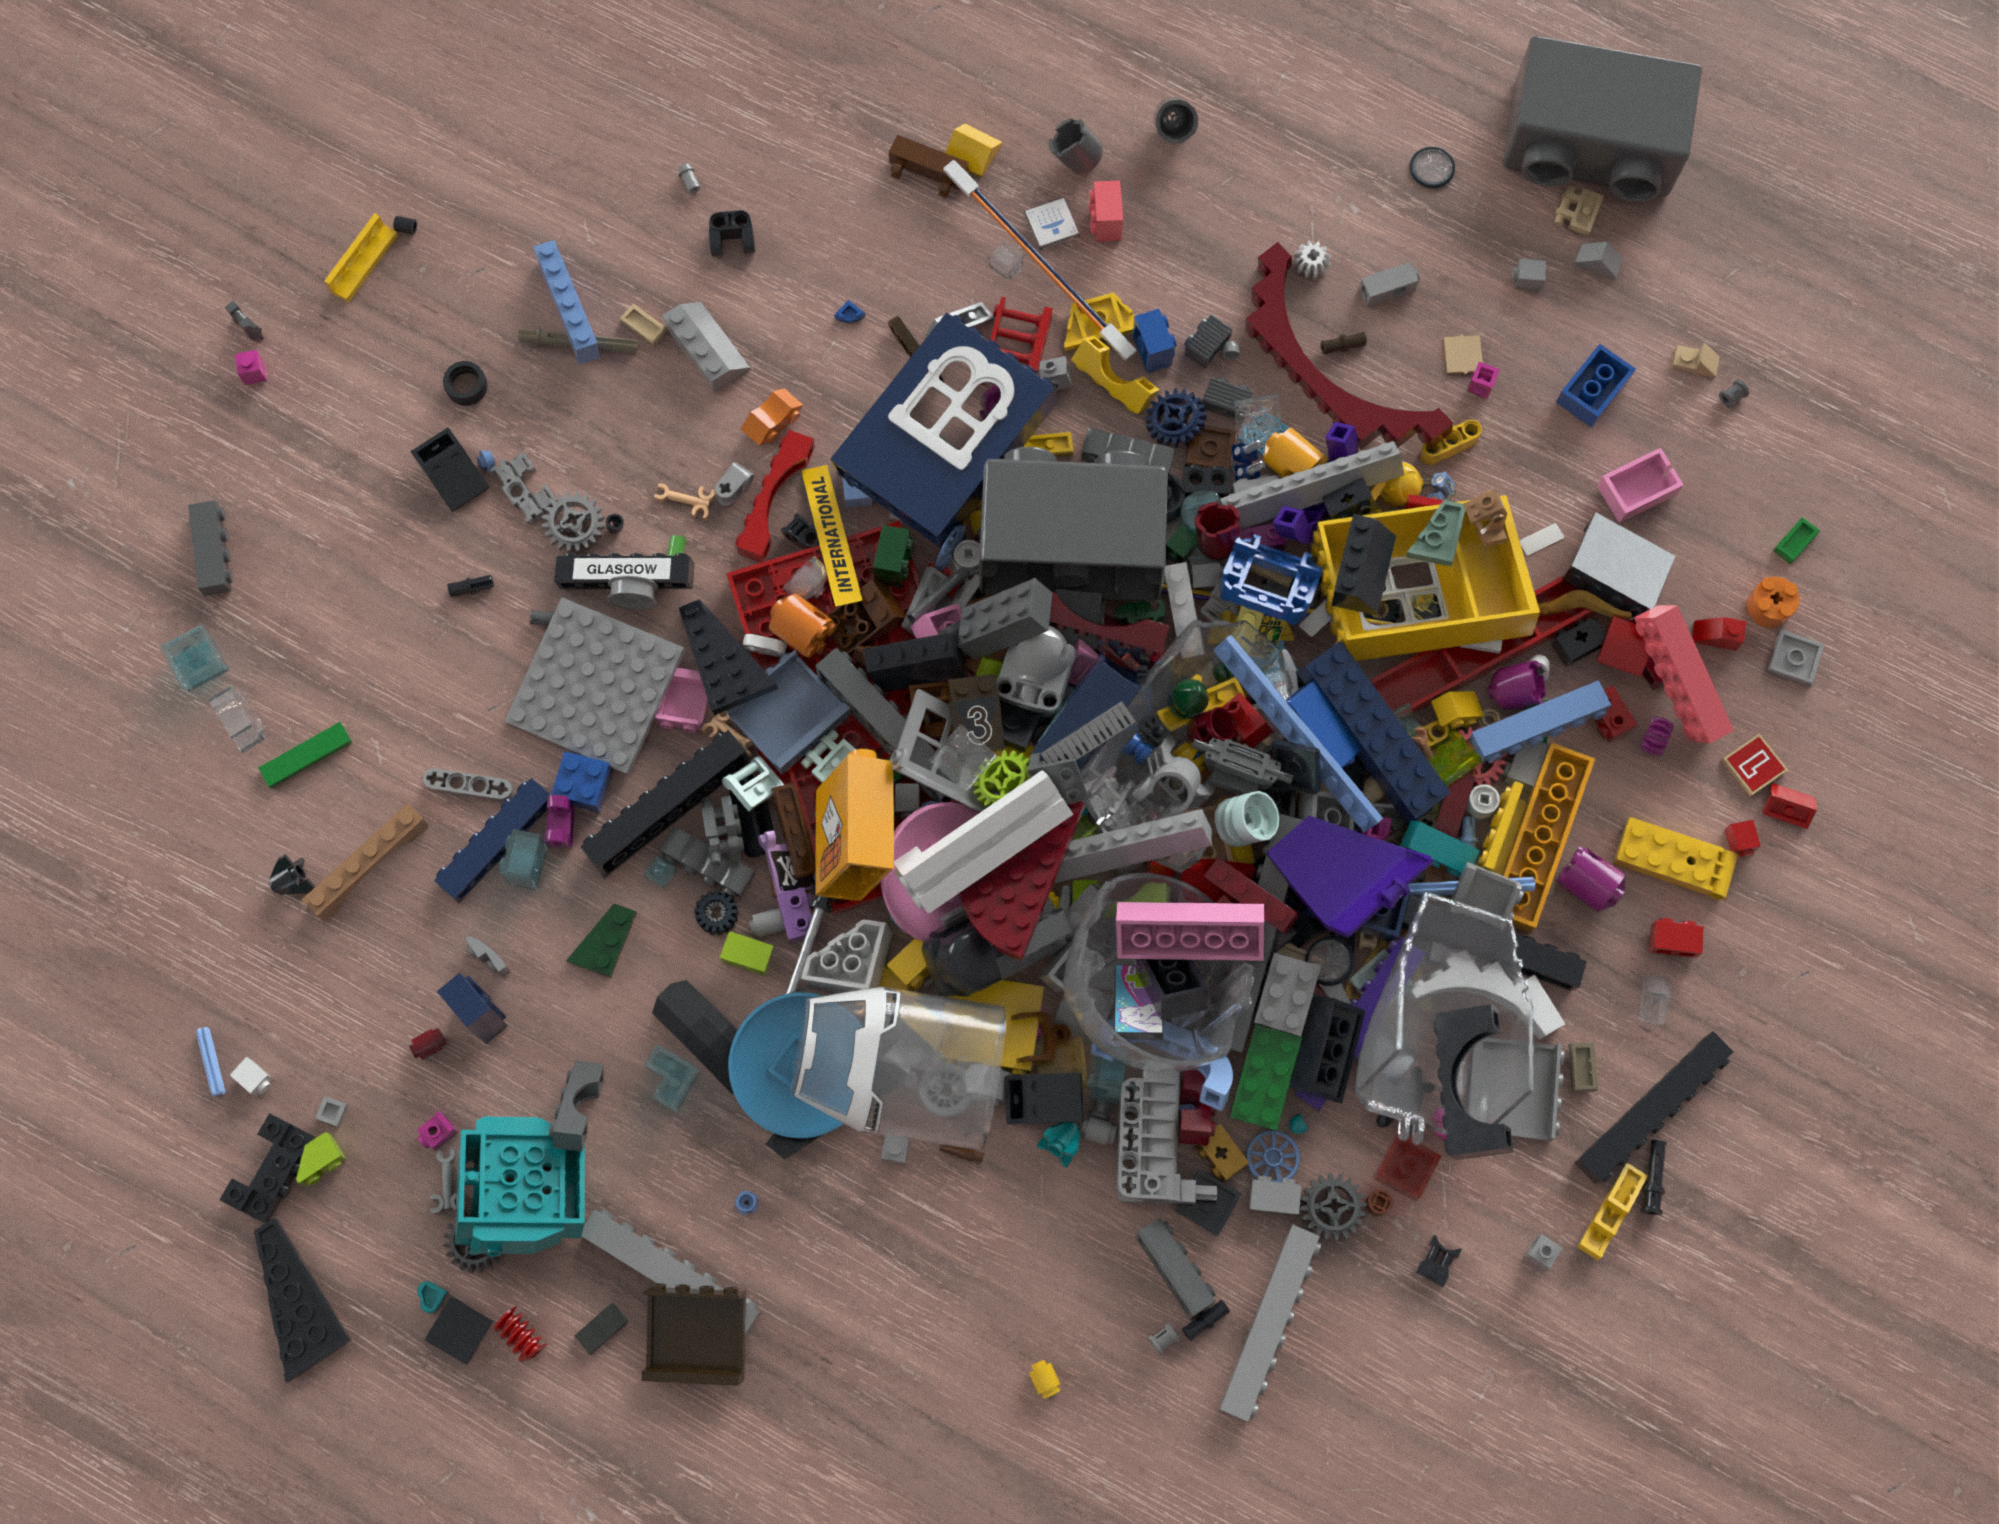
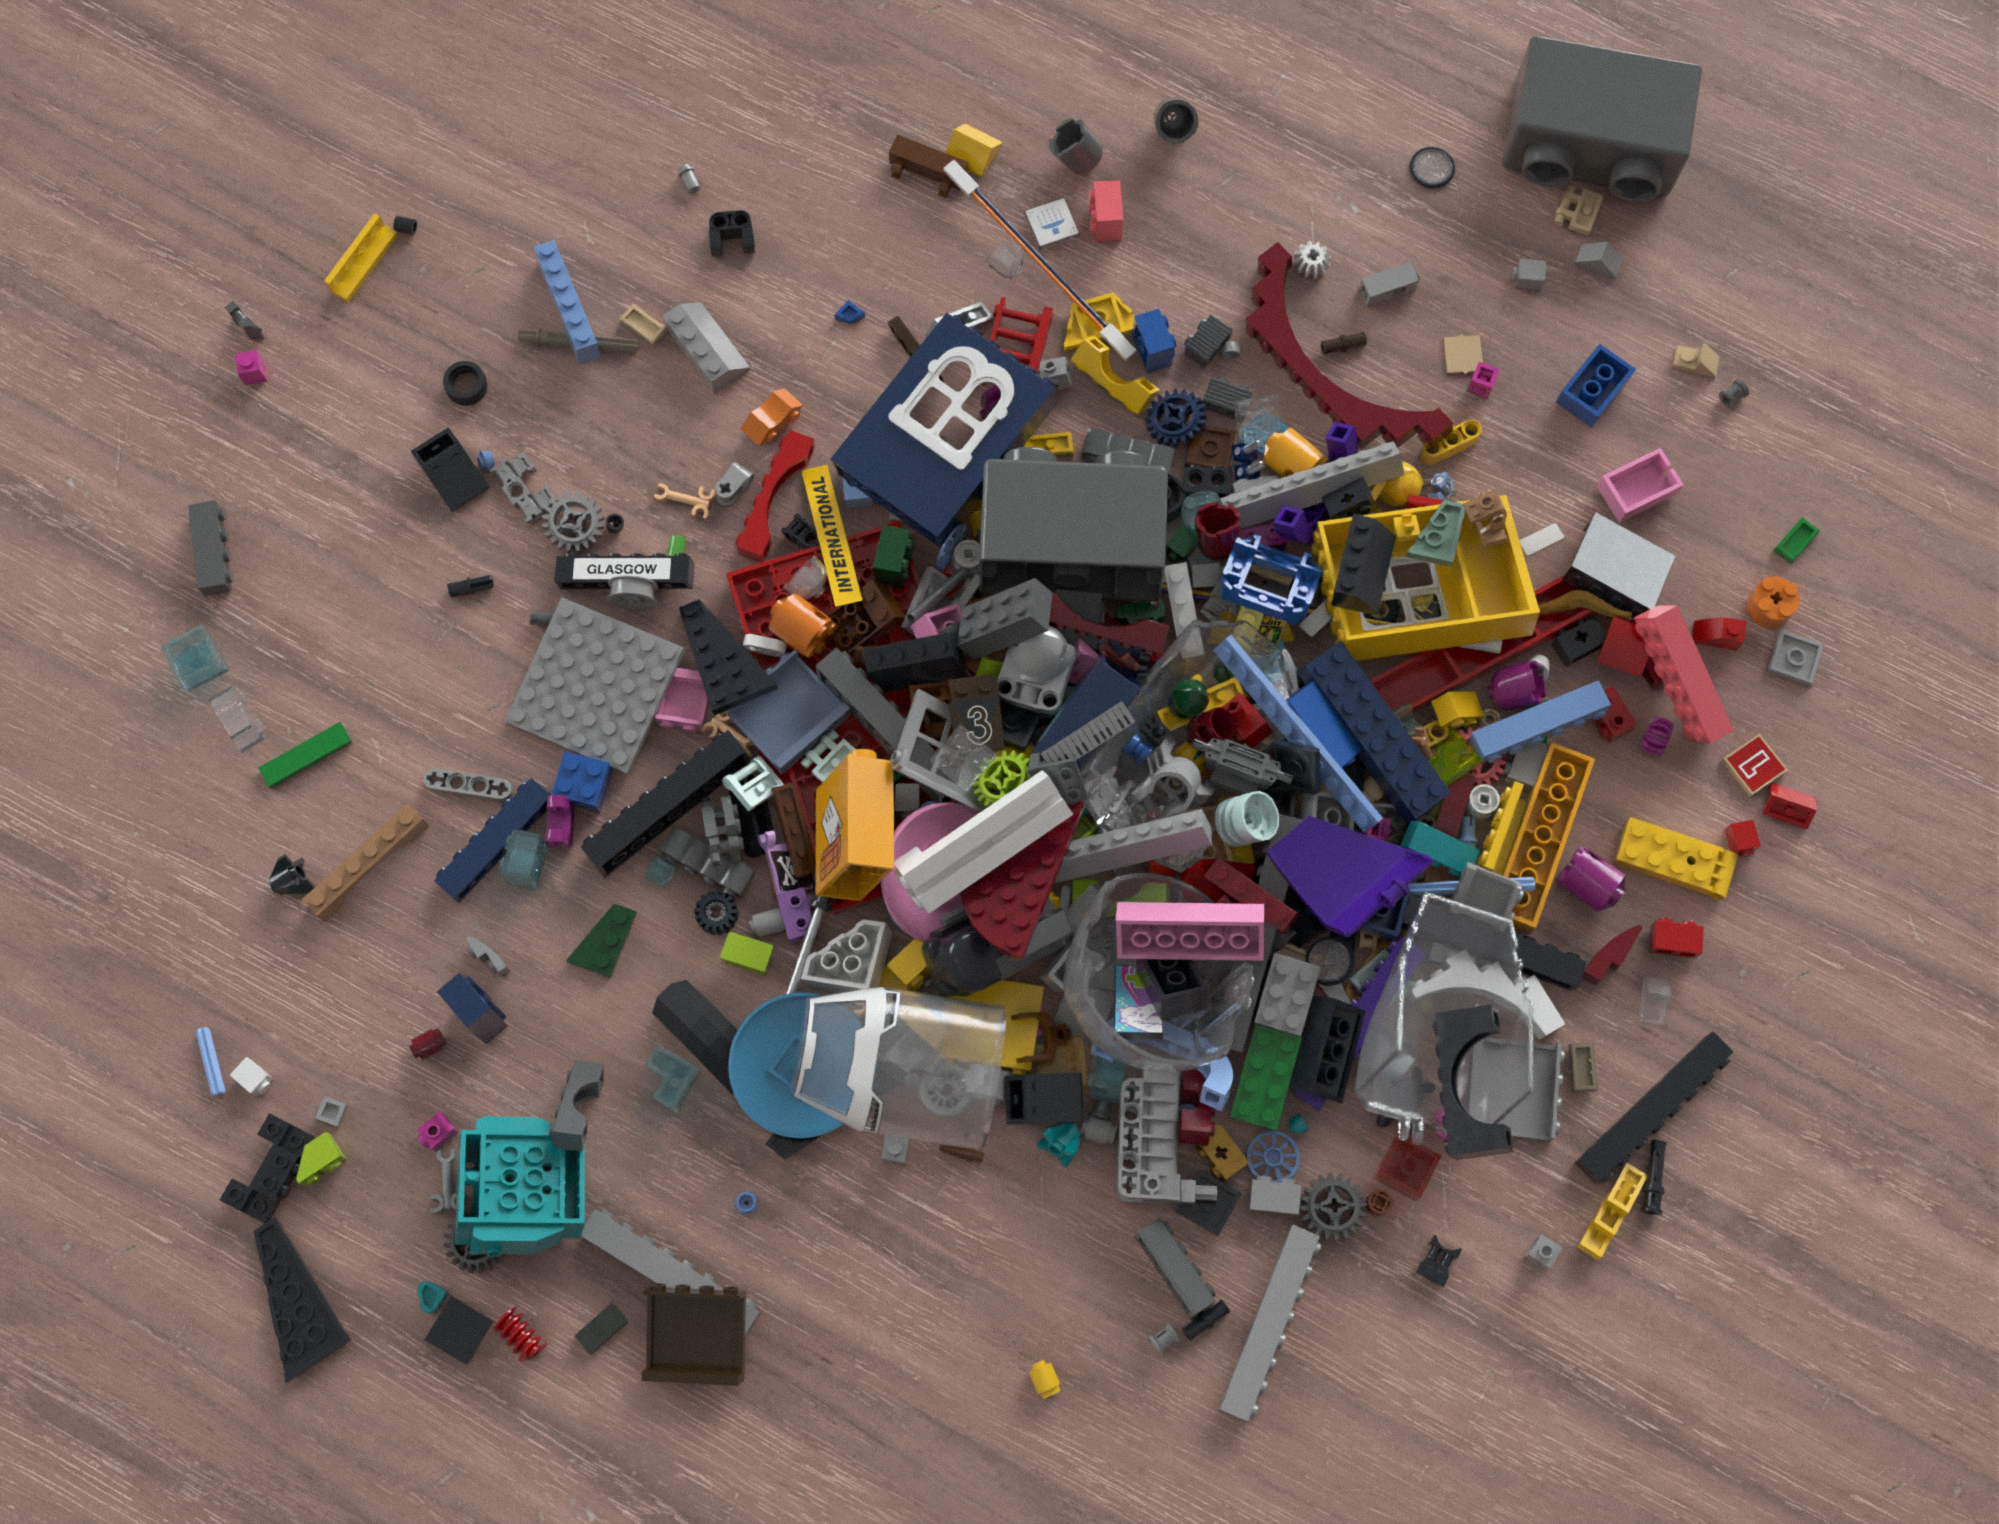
(1406, 527): none -> yellow tile
(1611, 955): none -> dark red slope

